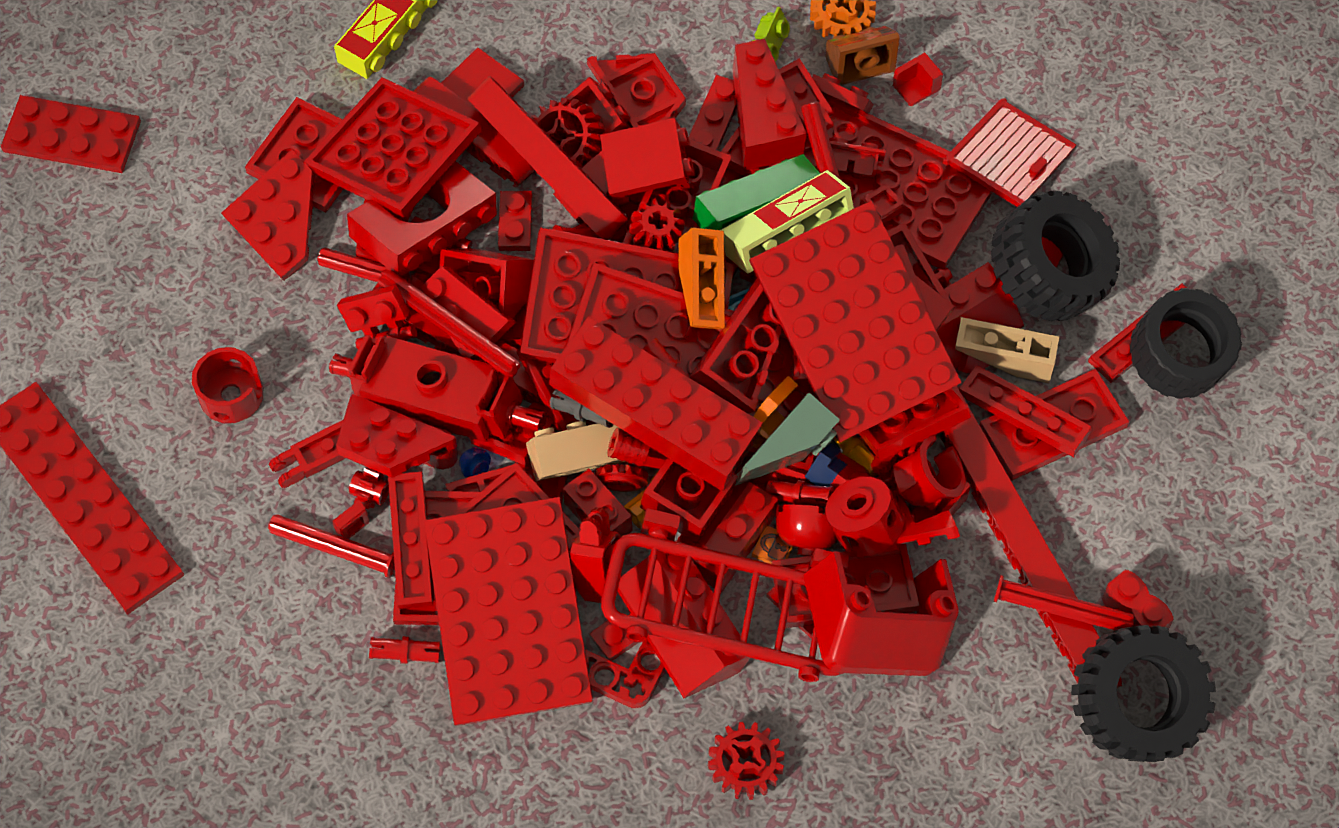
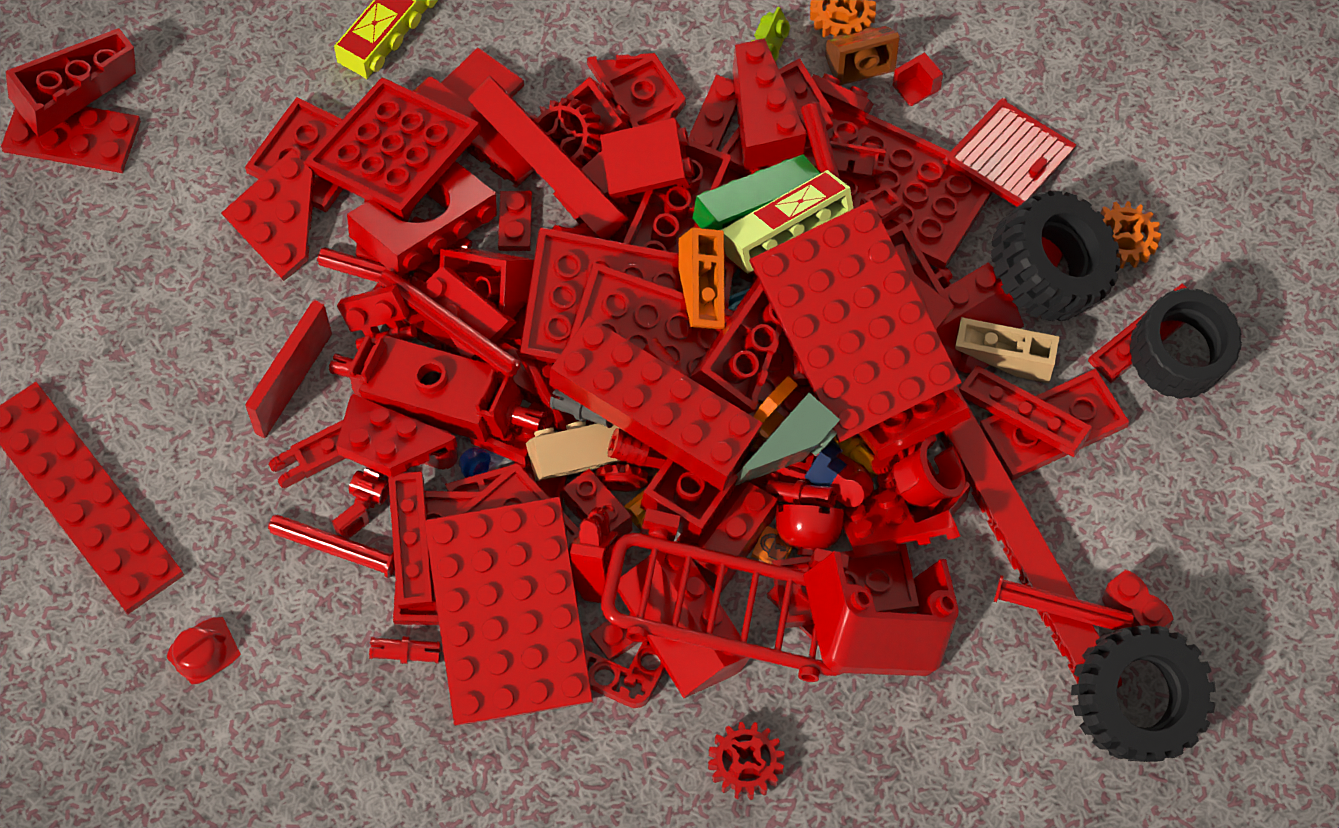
(69, 79): none -> red wedge
(203, 650): none -> red piece
(215, 373): red piece -> none
(289, 369): none -> red tile
(667, 221): red gear -> none
(861, 512): red piece -> none
(1127, 229): none -> orange gear

